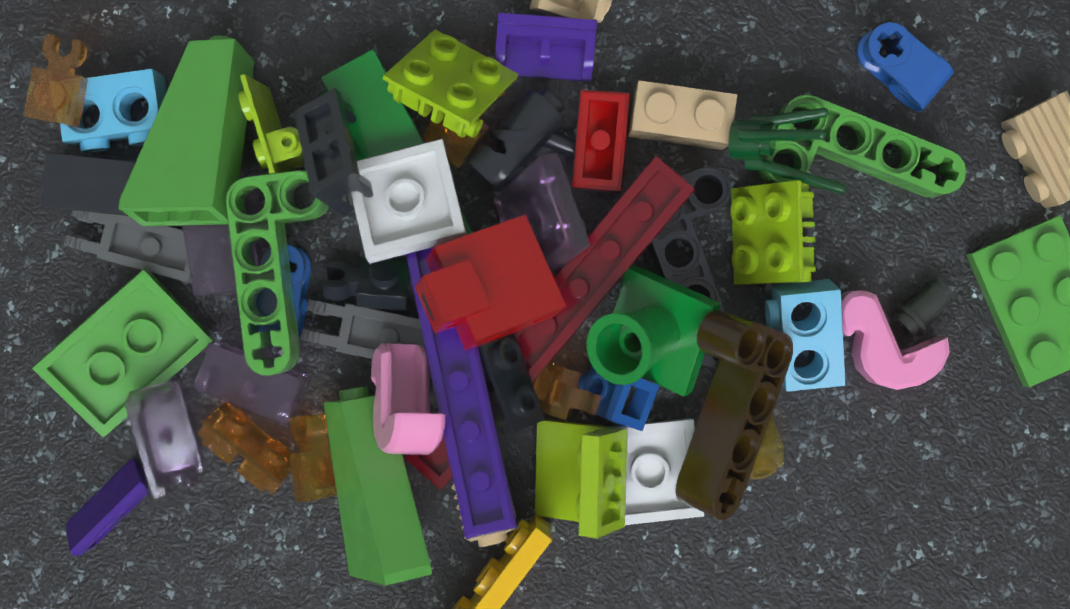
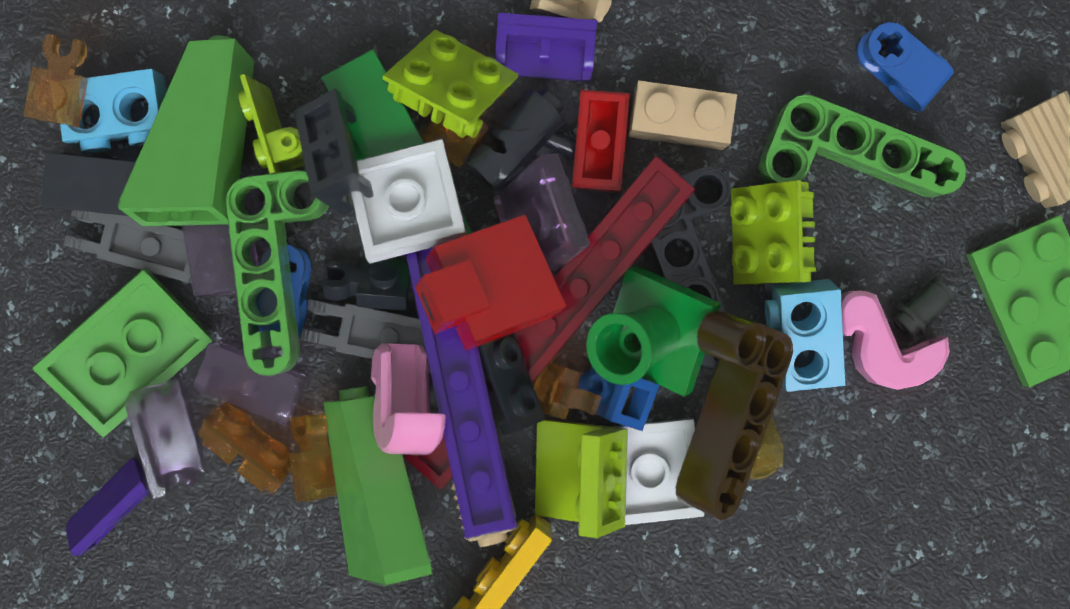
(757, 138): dark green plant -> none

